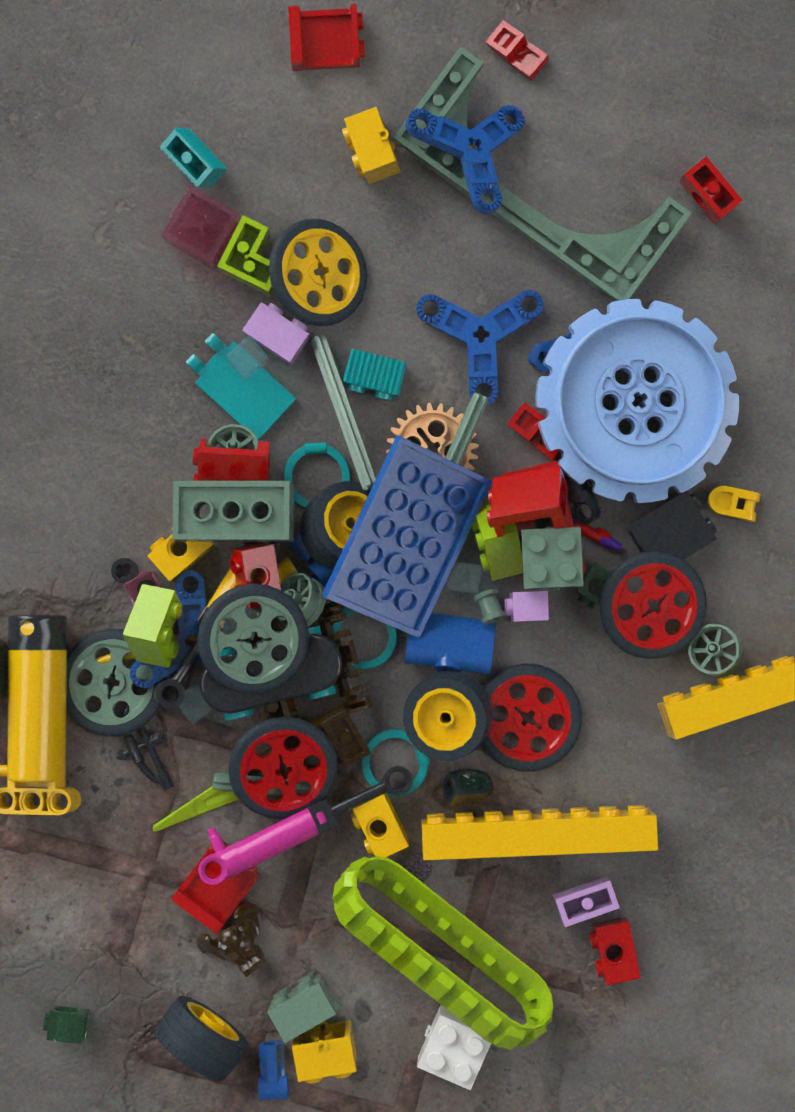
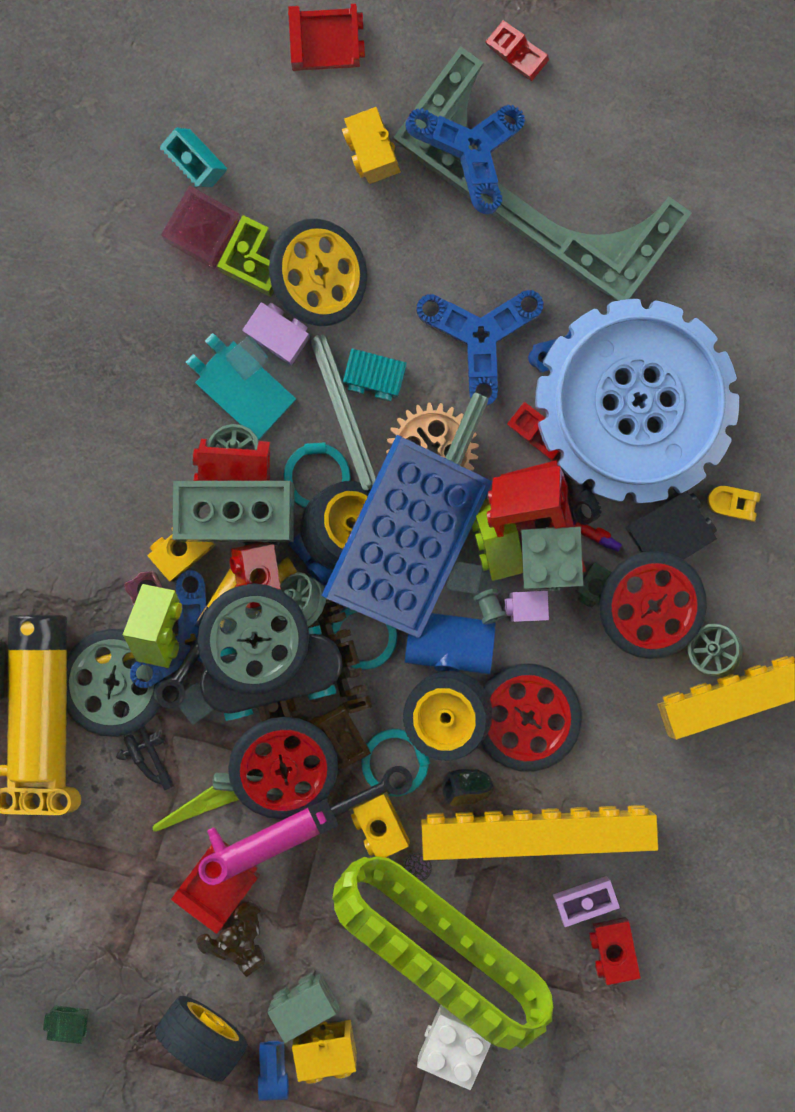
(124, 561): black bush -> none
(710, 190): red brick -> none

